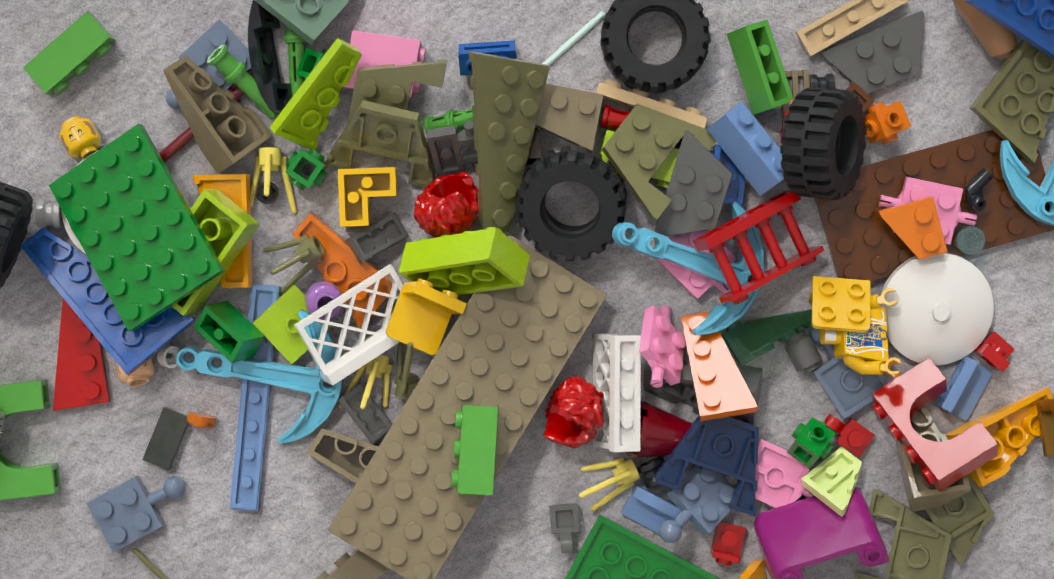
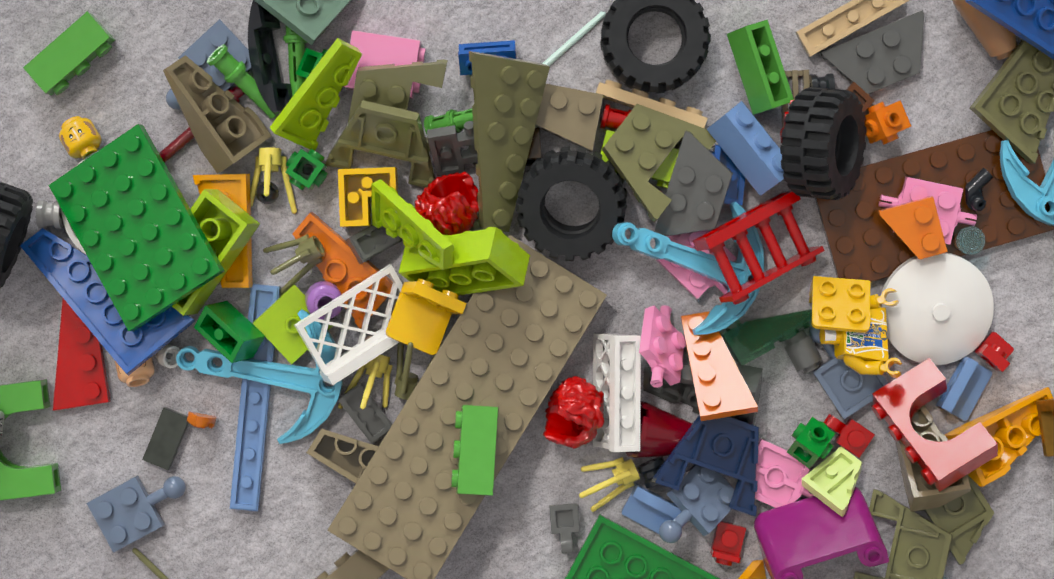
(404, 221): none -> lime wing

